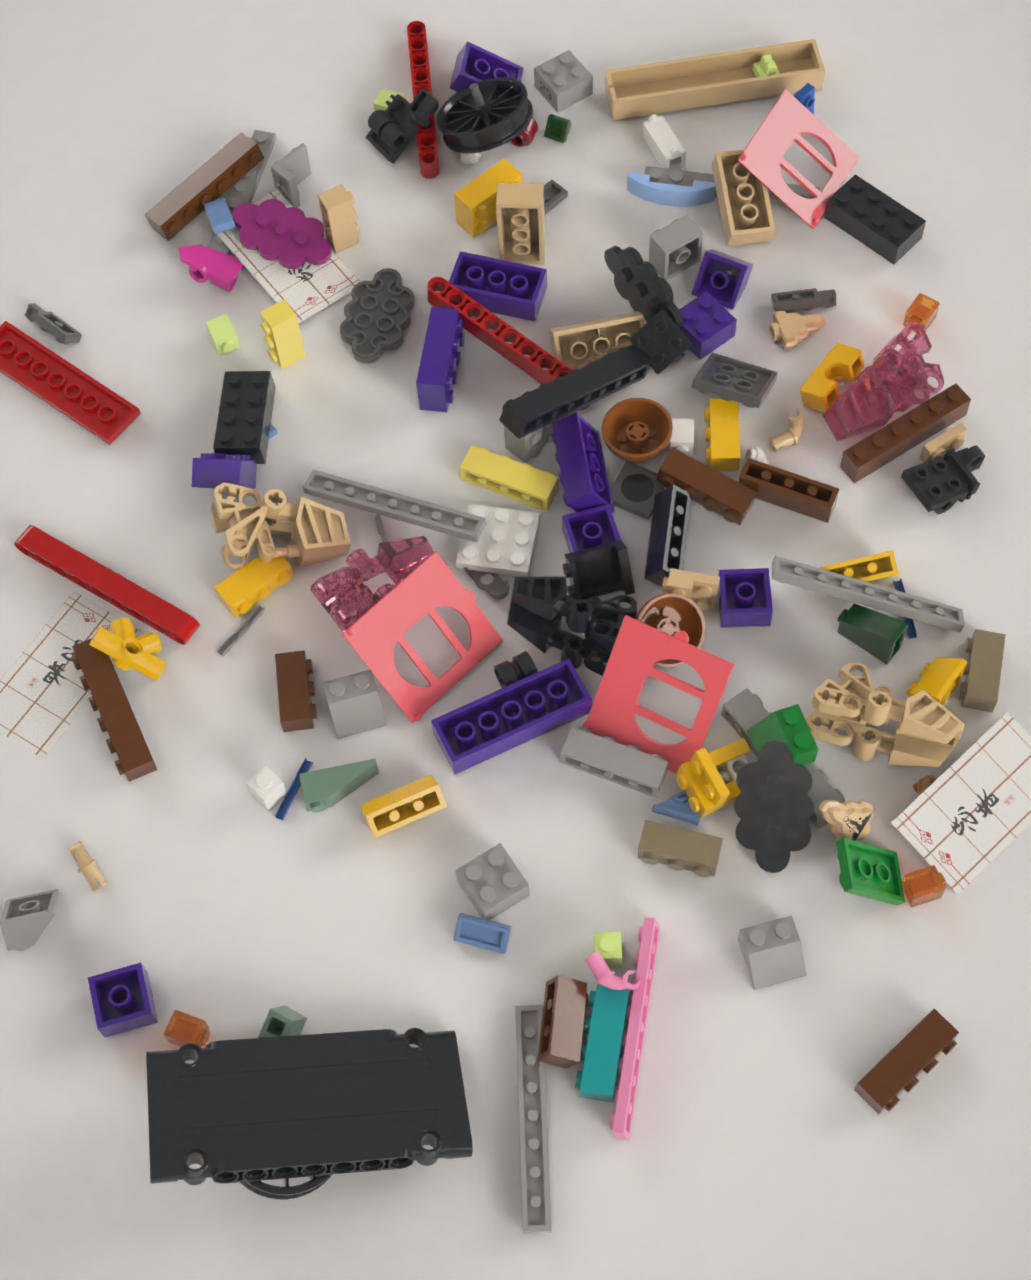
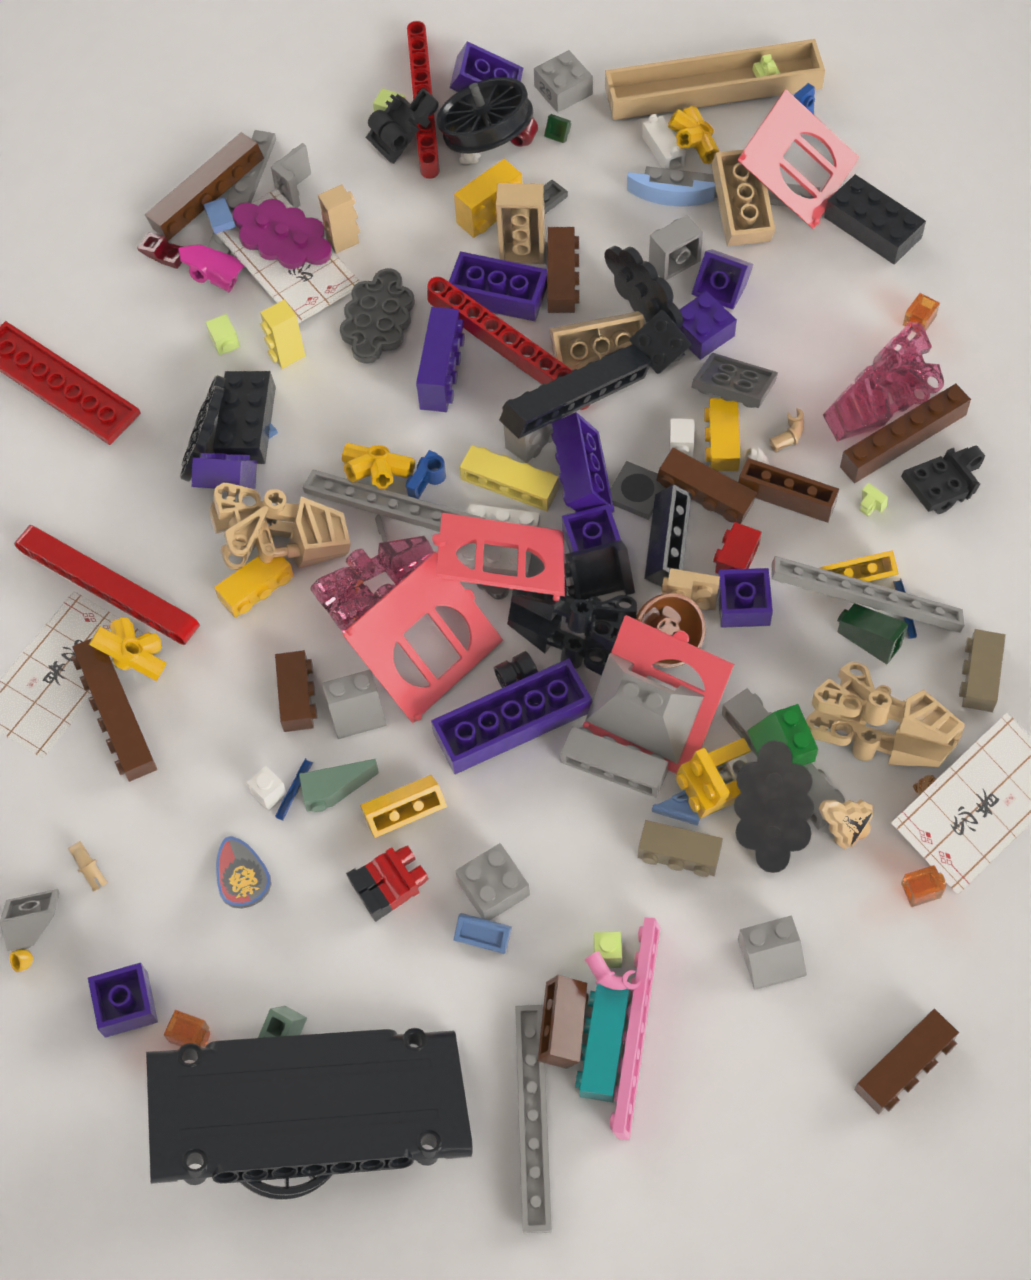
(21, 960): none -> yellow hinge
(52, 324): dark grey hinge -> none
(160, 250): none -> dark red slope
(203, 426): none -> black plate
(241, 874): none -> shield
(250, 620): light grey piece -> none
(377, 462): none -> yellow piece
(386, 881): none -> red hips
(424, 474): none -> blue plate
(542, 542): none -> coral door
(561, 270): none -> reddish brown brick
(637, 429): dark orange piece -> none
(643, 709): none -> light grey slope
(694, 133): none -> yellow piece
(738, 549): none -> red brick
(793, 327): tan rock -> none
(803, 299): dark grey hinge -> none
(821, 387): yellow arch -> none
(870, 871): green plate -> none
(872, 500): none -> yellowish green tile
(938, 446): tan plate -> none
(939, 678): yellow slope -> none

